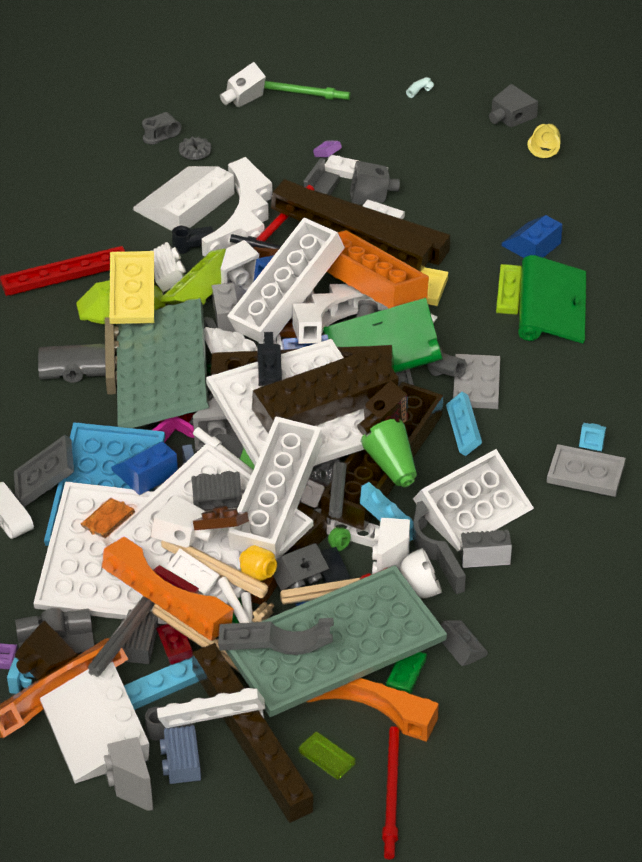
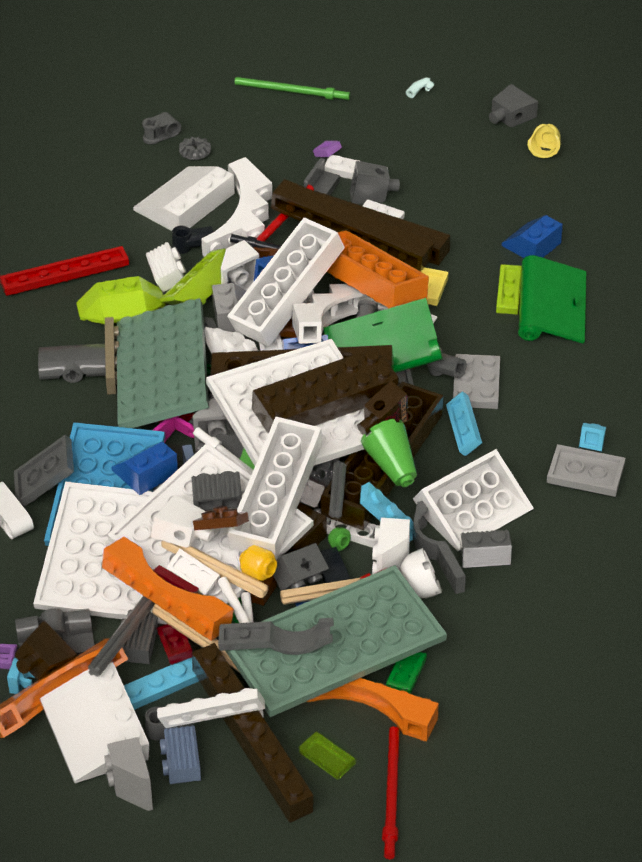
(107, 518): clear orange piece -> none
(131, 287): light yellow plate -> none
(244, 86): white torso -> none
(263, 612): tan axle -> none
(269, 361): black hinge -> none
(462, 642): dark grey slope -> none

